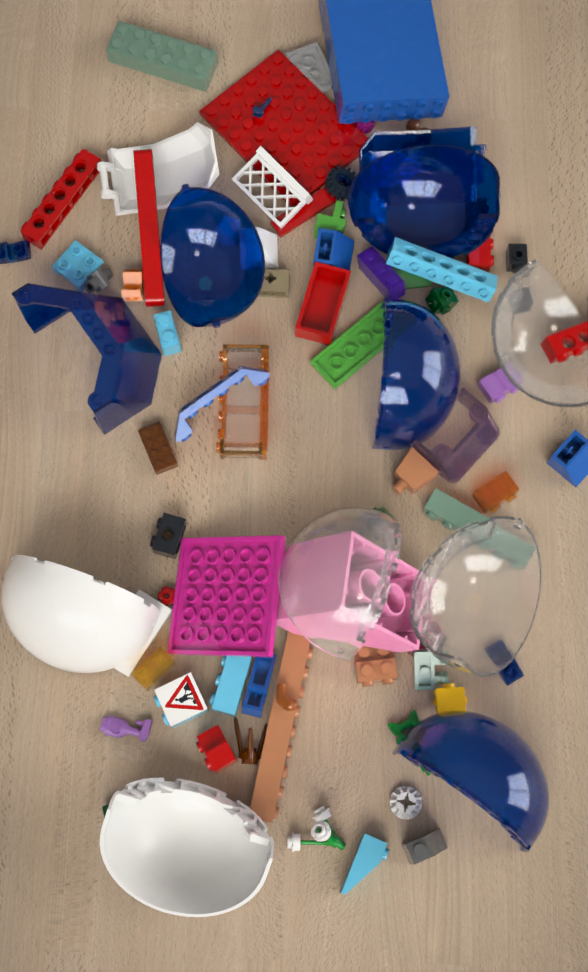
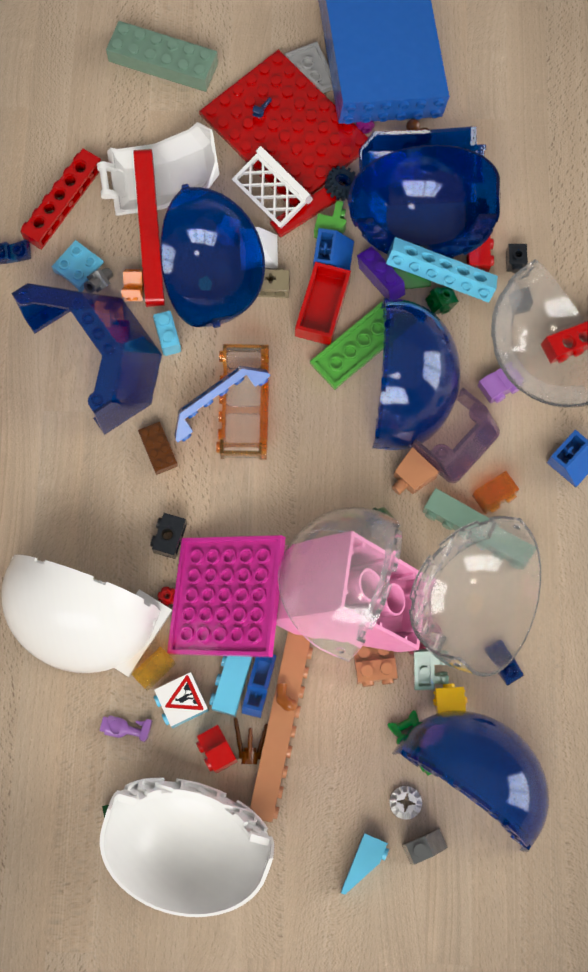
(321, 832): white plant -> none

